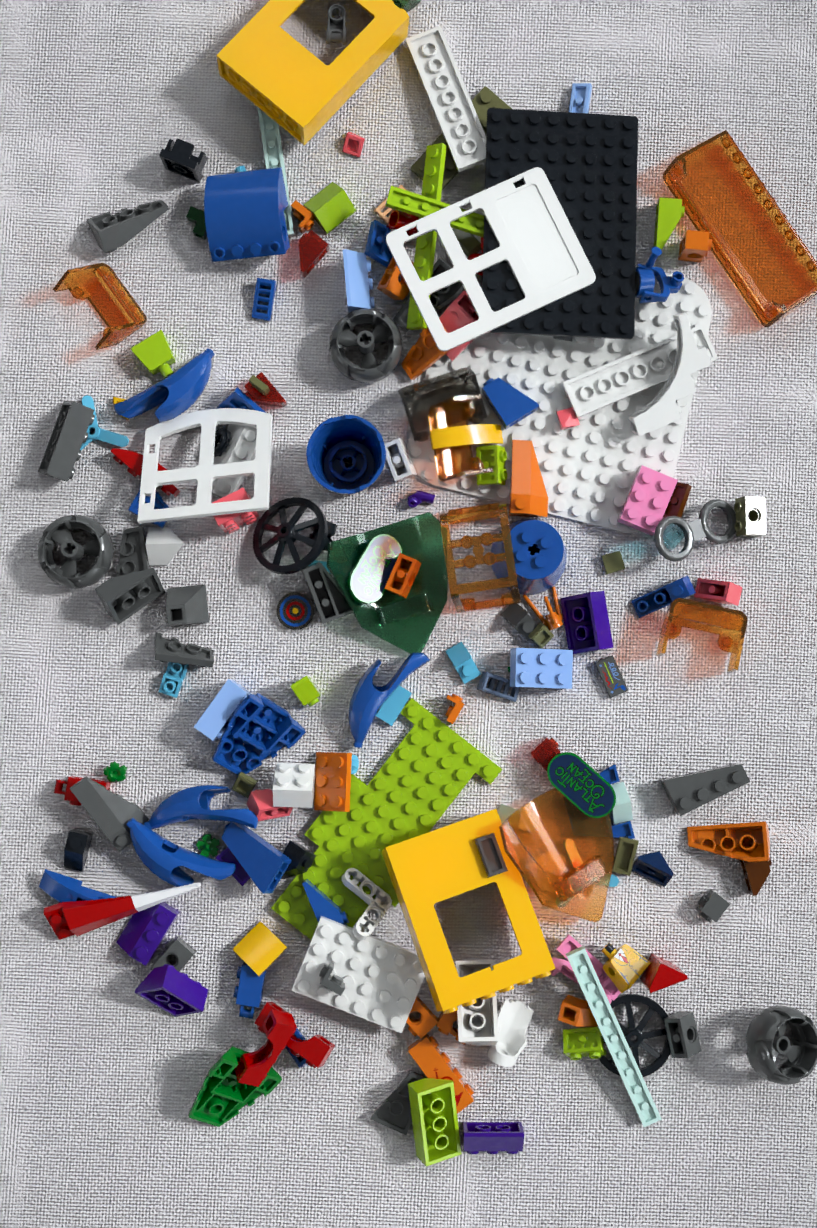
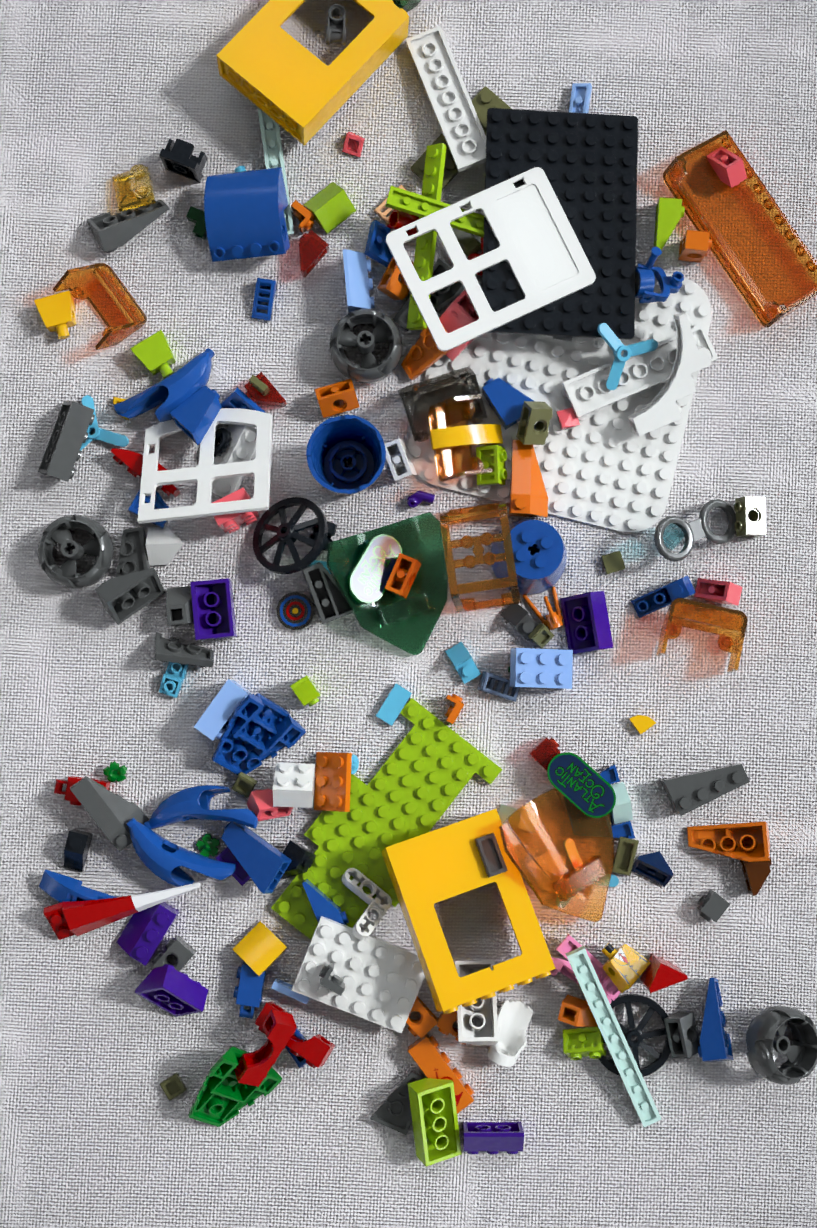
(57, 313): none -> yellow torso
(134, 188): none -> clear yellow slope
(173, 1086): none -> olive tile
(197, 413): none -> blue slope
(213, 609): none -> dark purple slope
(285, 988): none -> light blue tile
(337, 398): none -> orange brick
(368, 697): blue piece -> none
(528, 431): none -> olive brick
(611, 676): dark grey tile -> none
(629, 351): none -> medium azure piece
(642, 723): none -> yellow tile
(647, 500): bright pink brick -> none
(678, 500): reddish brown plate -> none
(714, 1040): none -> blue wedge
(727, 166): none -> coral slope

